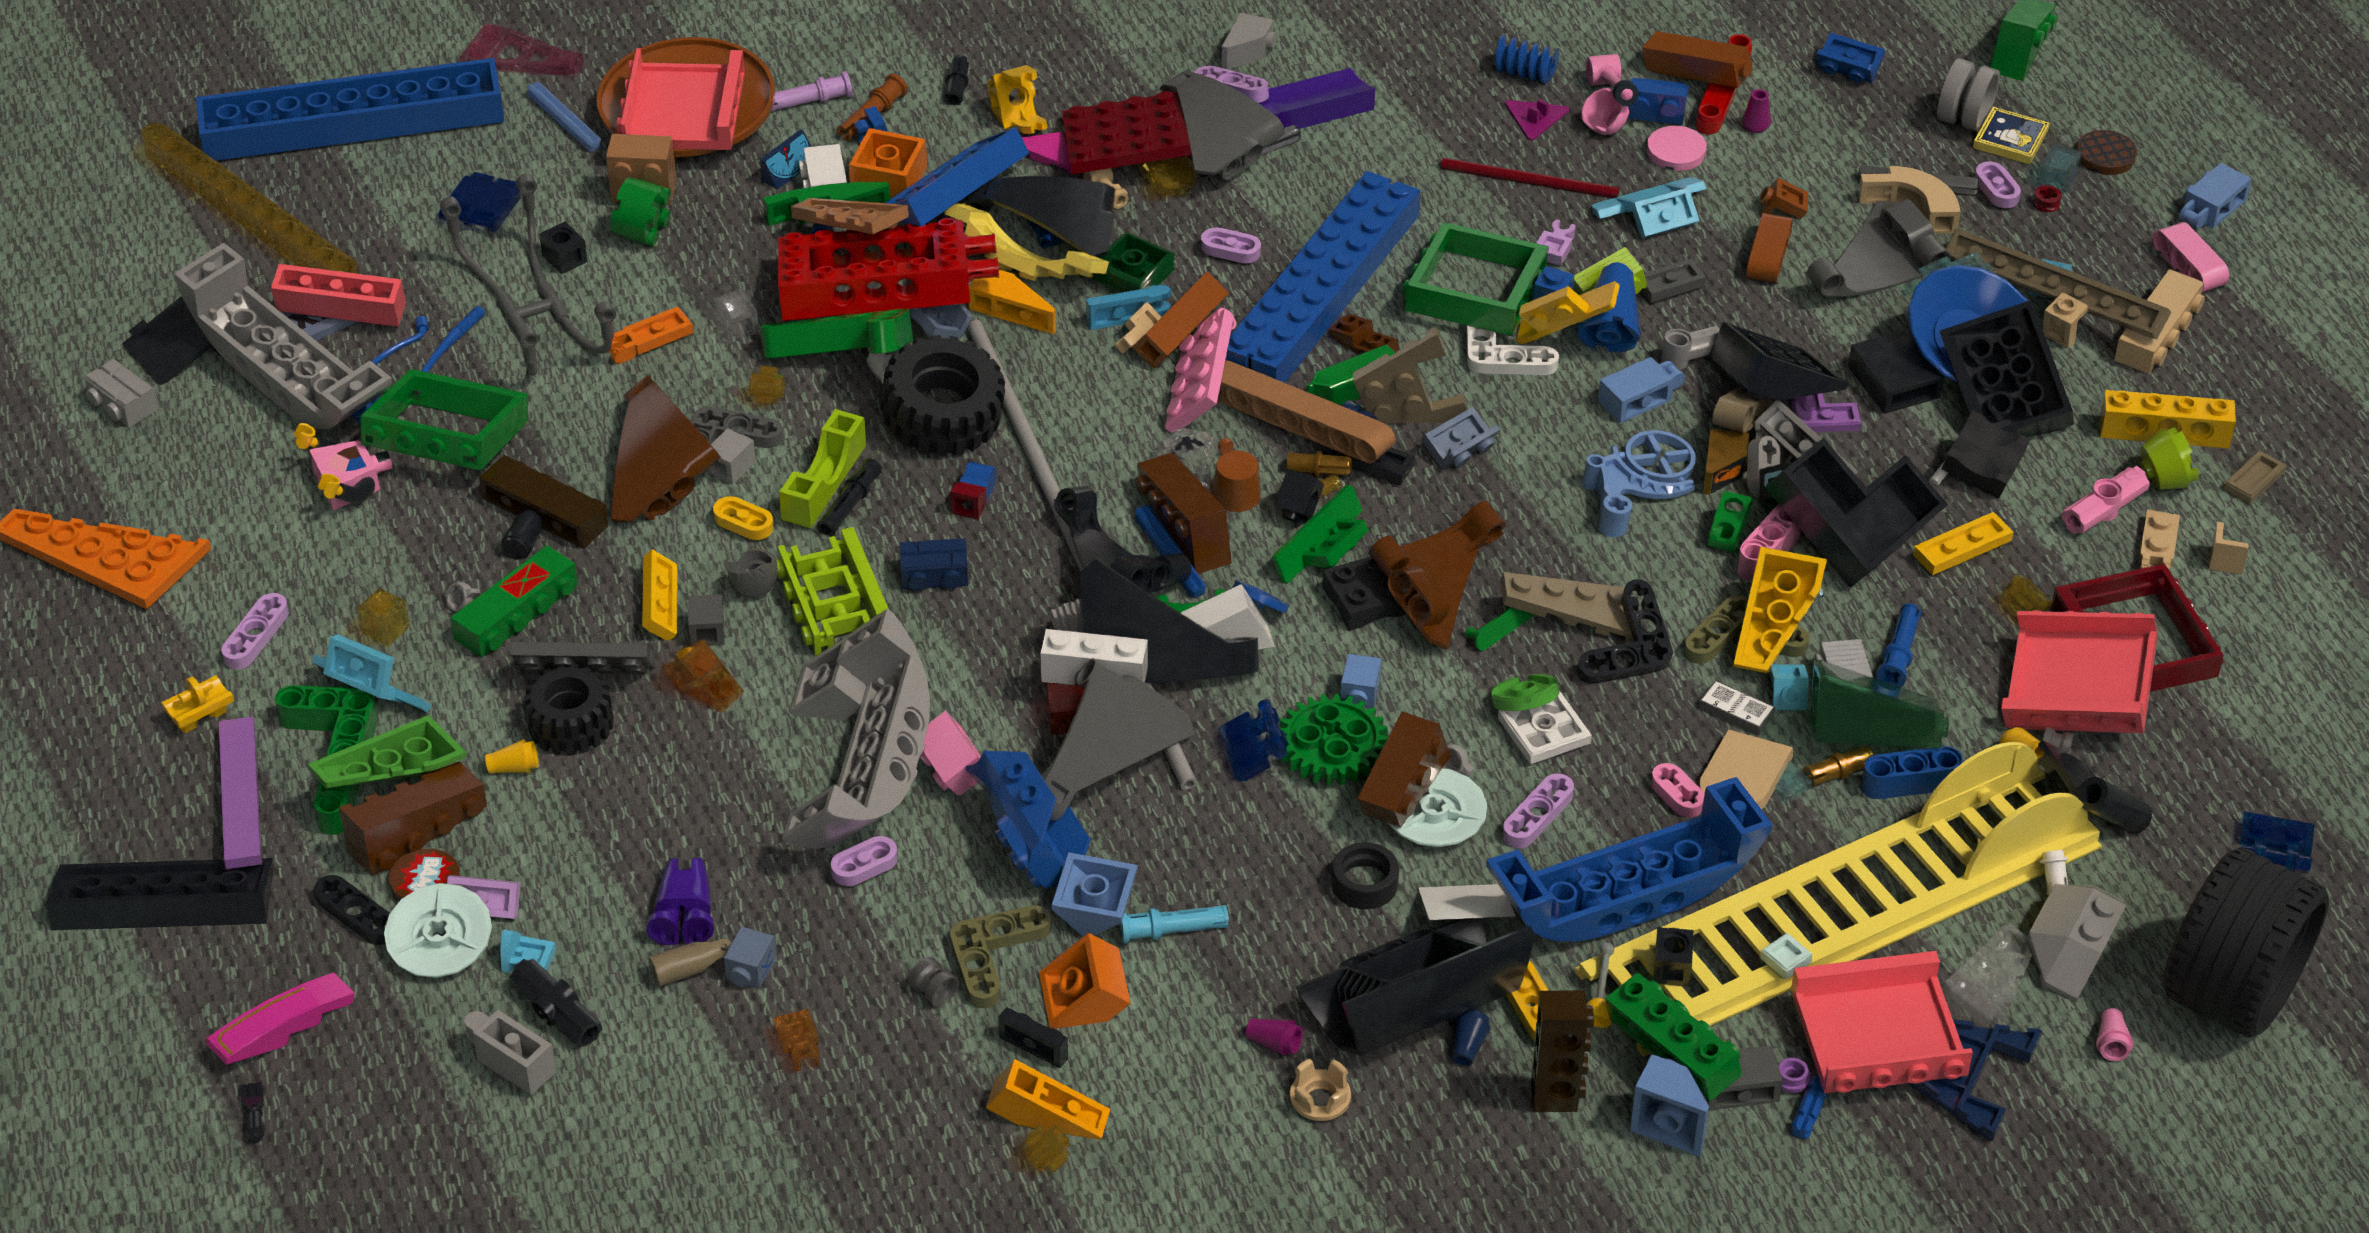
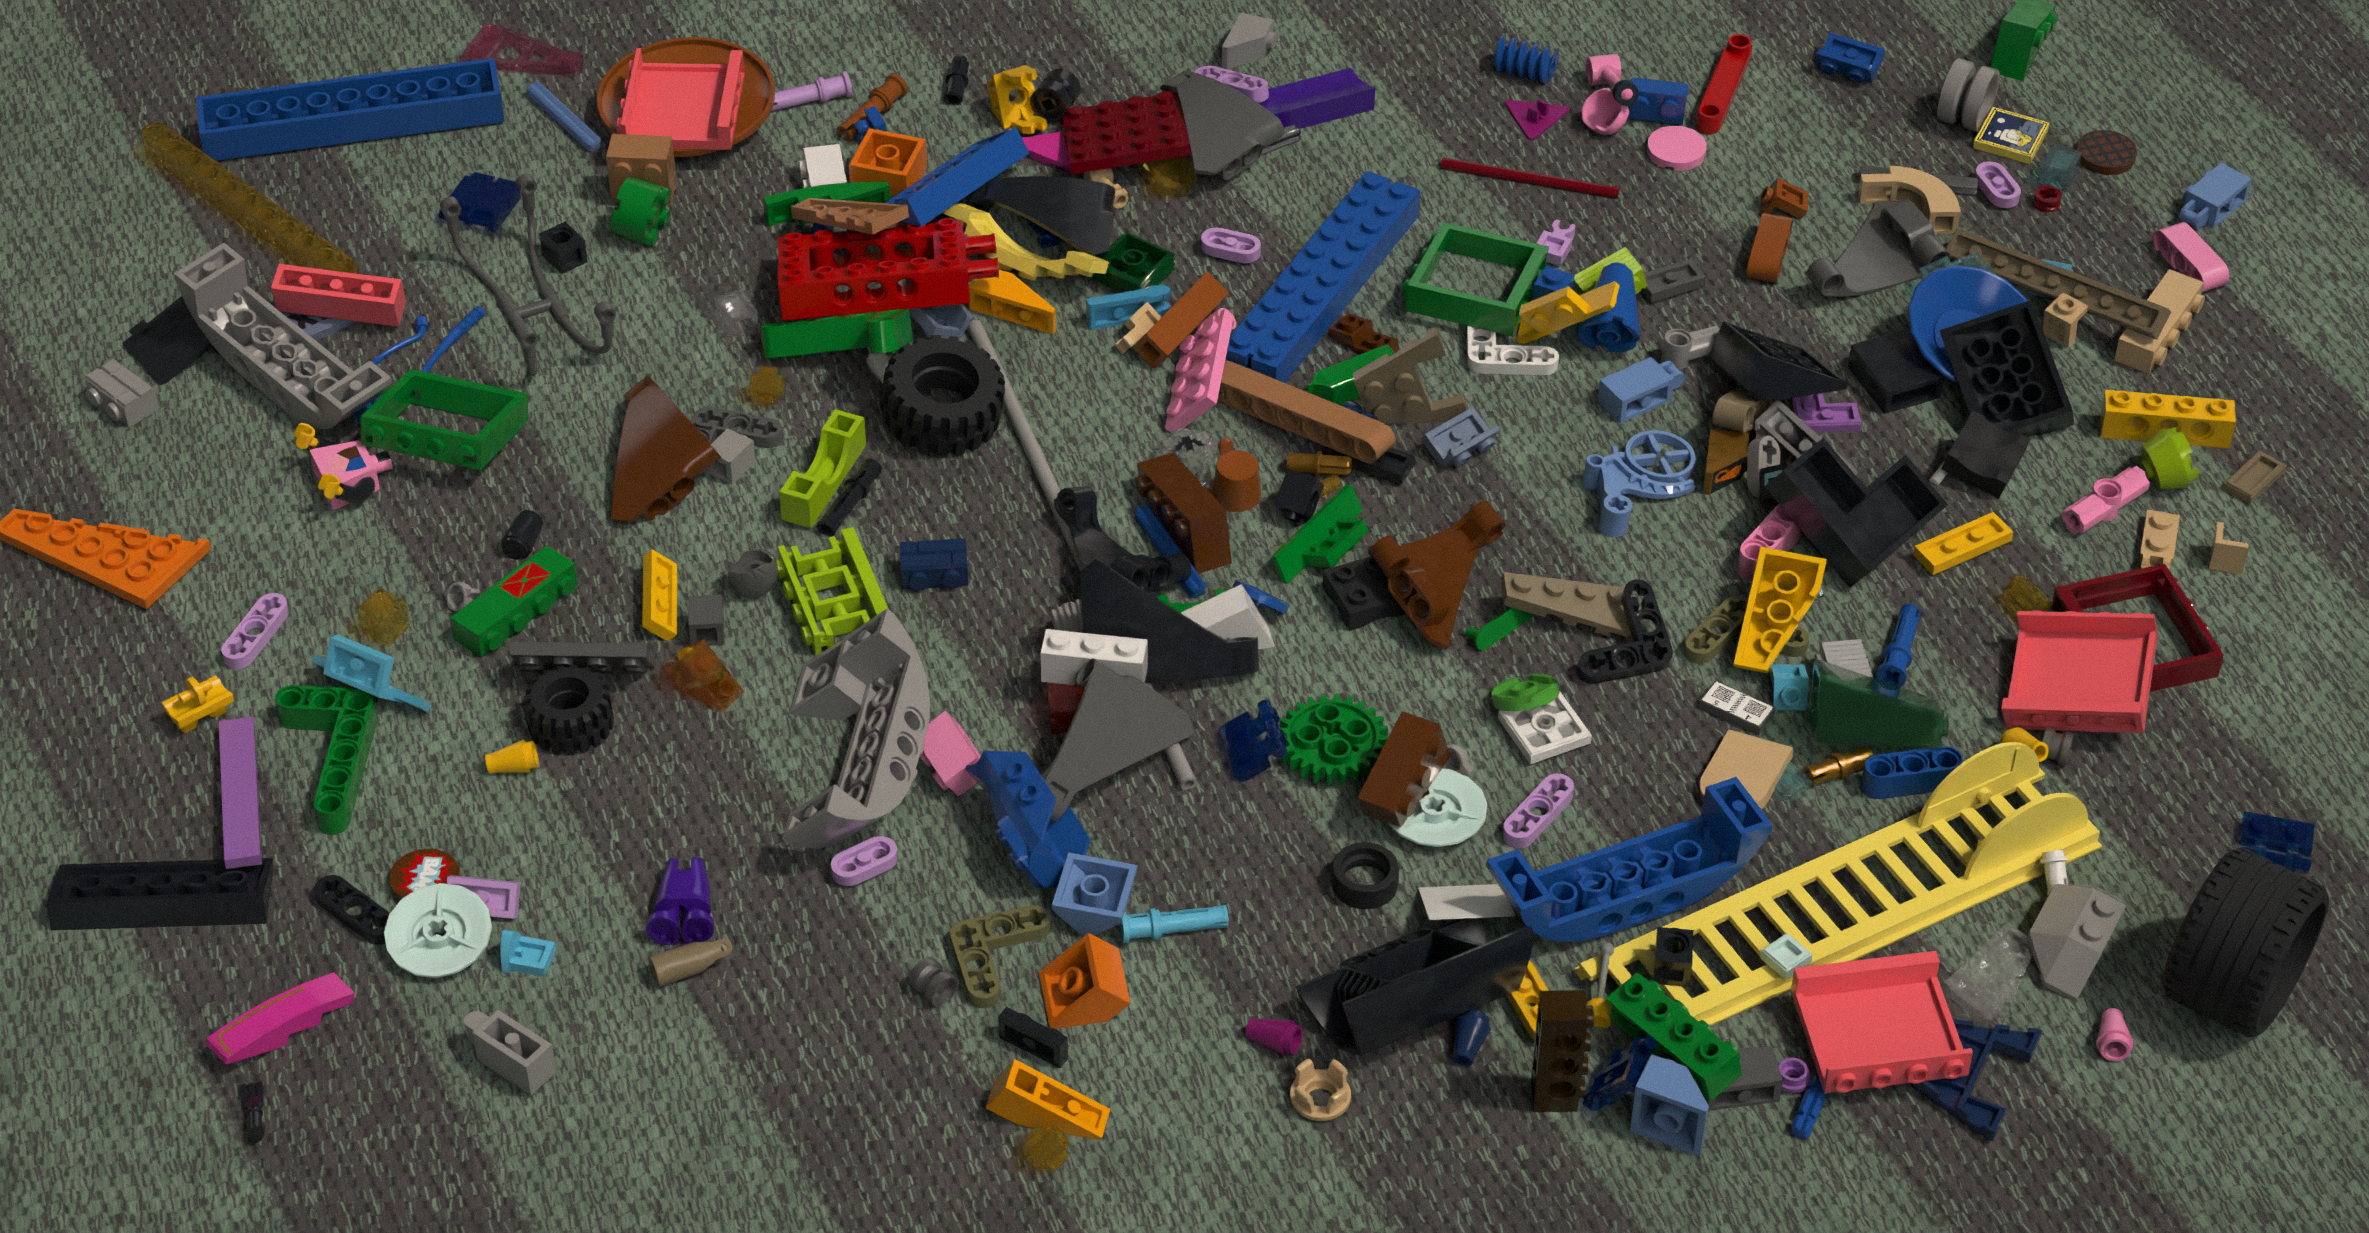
(391, 756): bright green wedge -> none
(410, 816): reddish brown wedge -> none
(555, 1002): black piece -> none
(560, 506): dark brown brick -> none
(649, 334): orange hinge -> none
(746, 518): yellow plate -> none
(750, 958): sand blue brick -> none
(783, 161): slope -> none
(799, 1036): clear orange plate -> none
(973, 486): leg -> none
(1055, 95): none -> black wheel
(1361, 679): medium blue brick -> none
(1619, 1073): none -> clear blue plate
(1658, 207): medium azure plate -> none
(1675, 792): bright pink beam -> none
(1697, 59): dark orange brick -> none
(1728, 523): green leg -> none
(1757, 113): magenta cone -> none
(2096, 793): black door -> none

